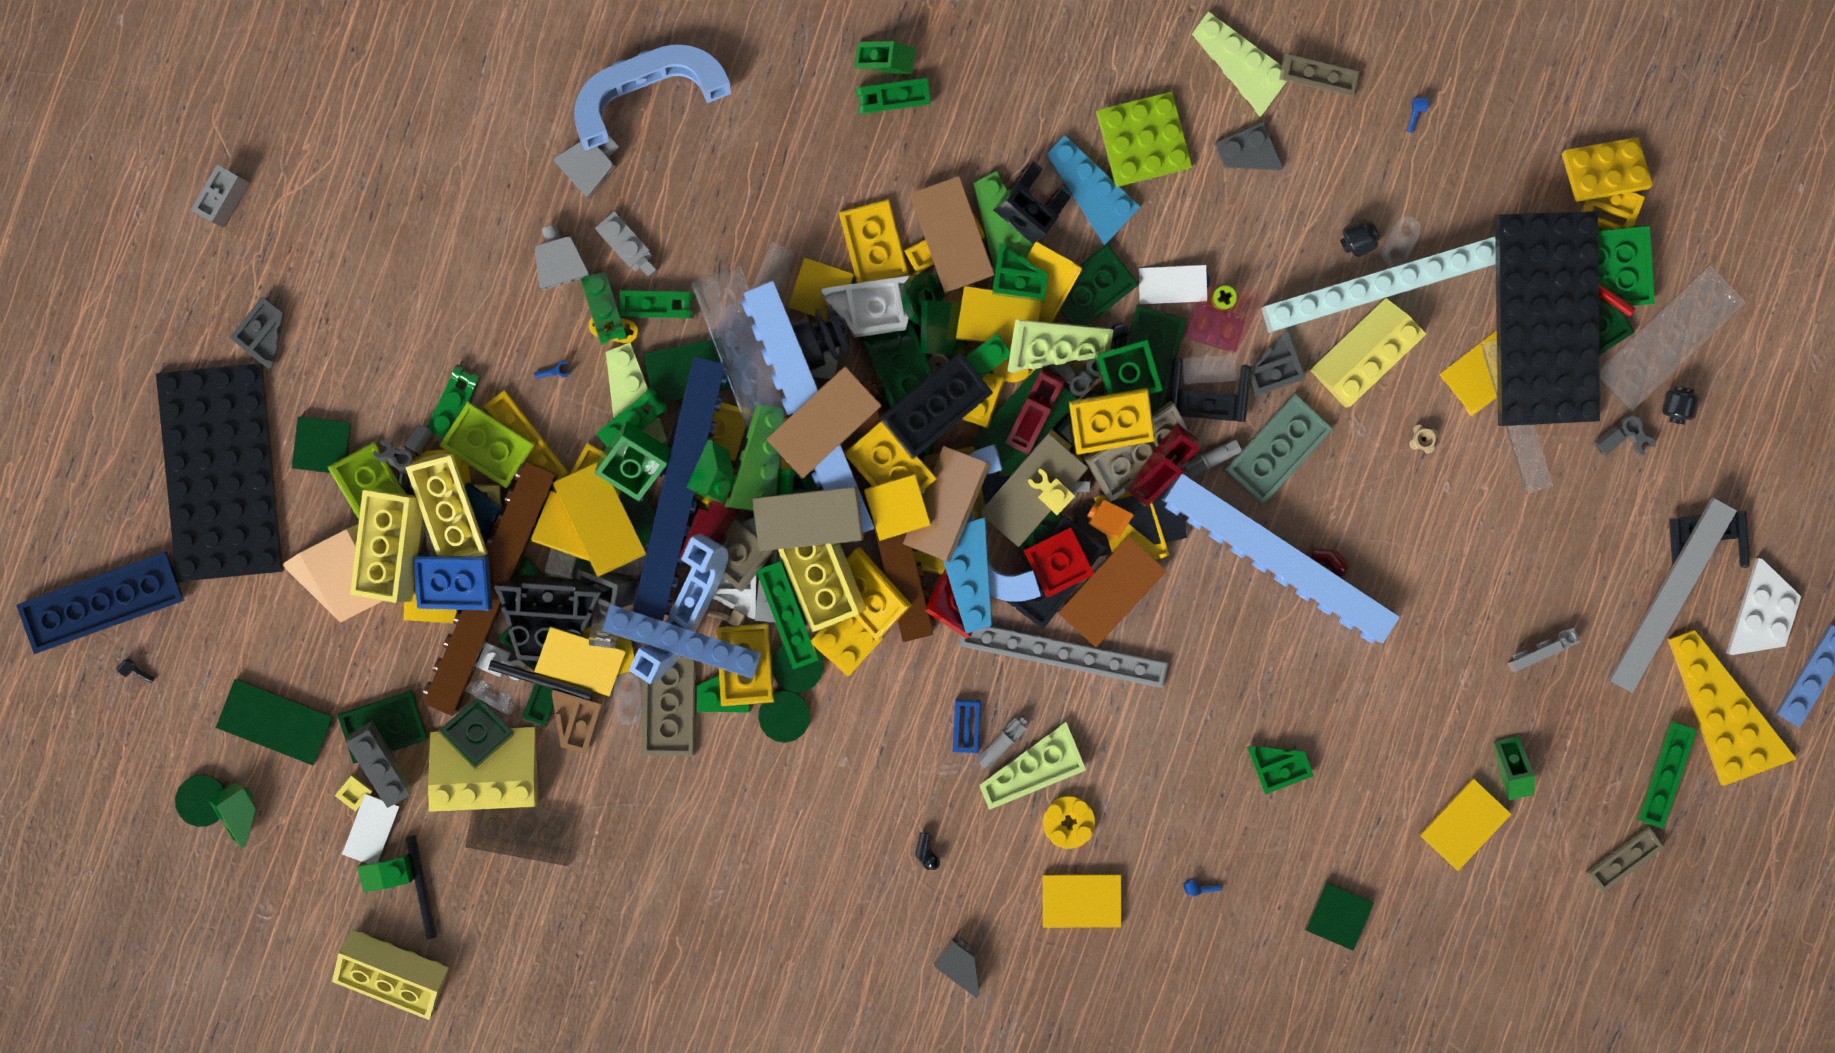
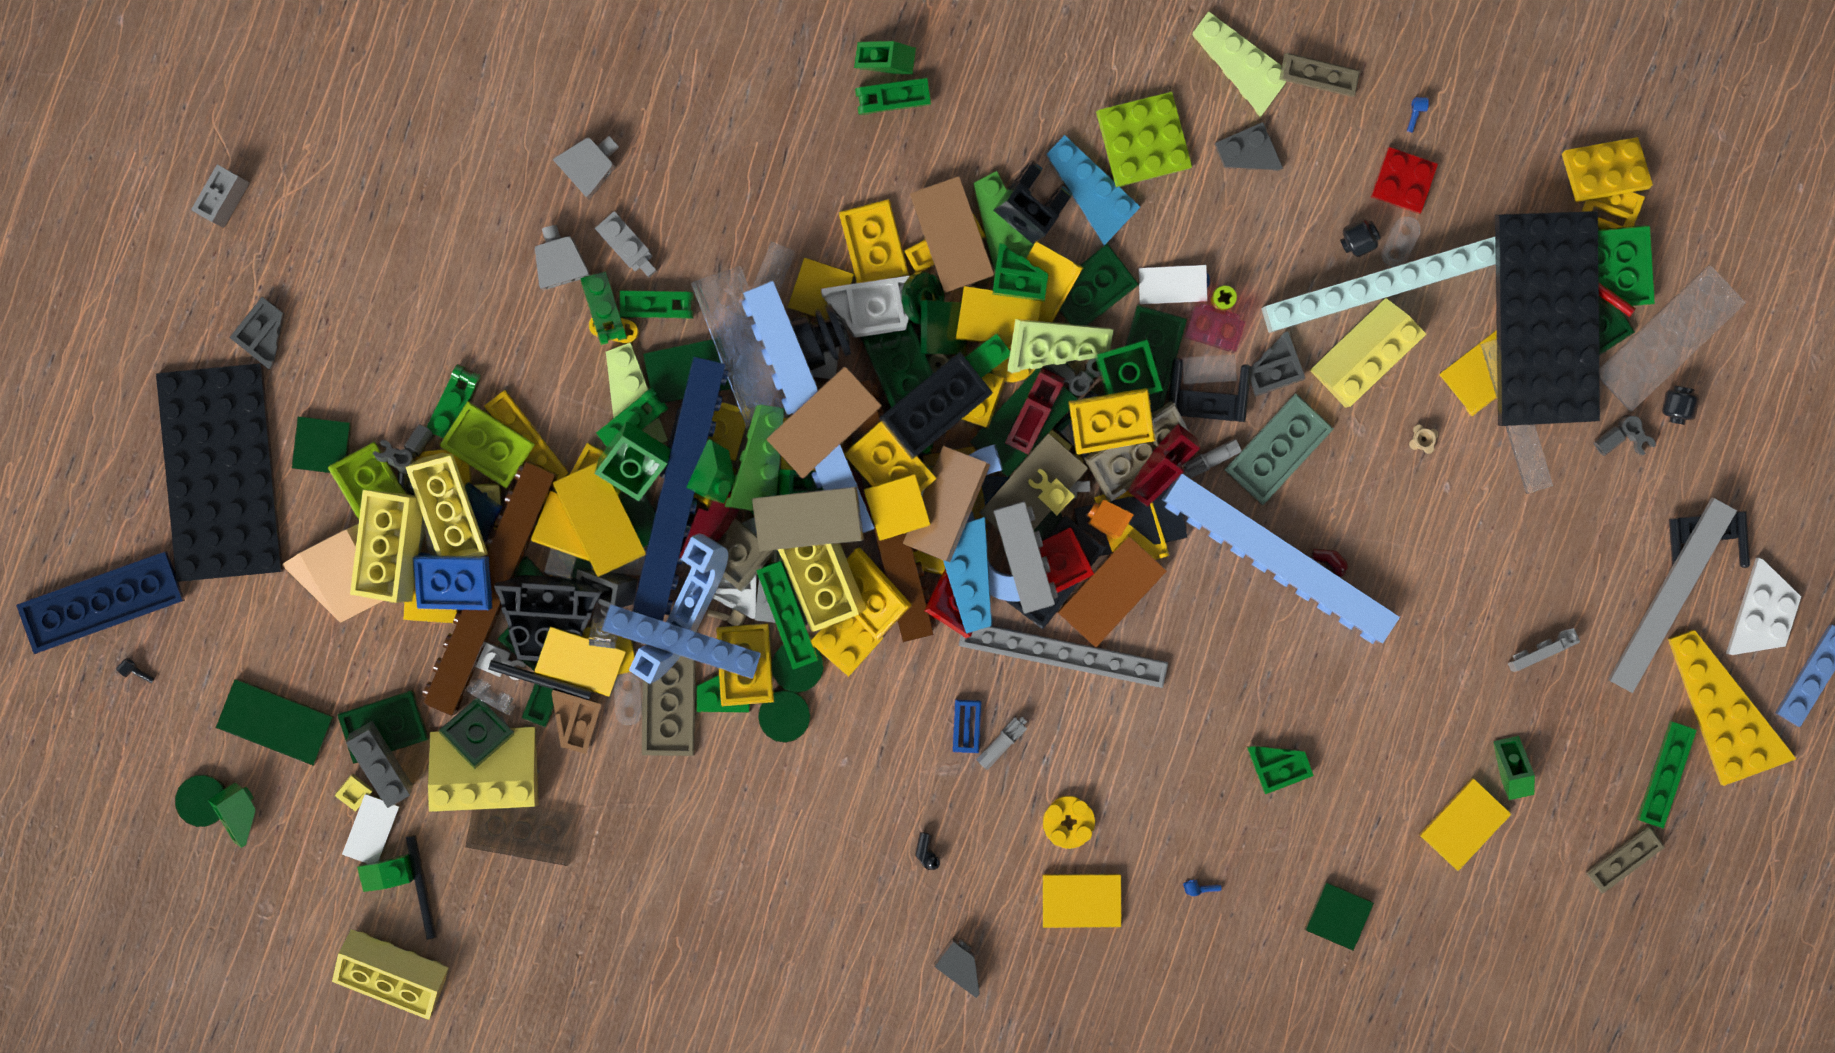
(552, 371): blue hand -> none
(640, 72): light blue arch -> none
(1024, 556): none -> light grey wedge
(1040, 766): yellowish green wing -> none
(1119, 330): black hand -> none
(1404, 180): none -> red plate

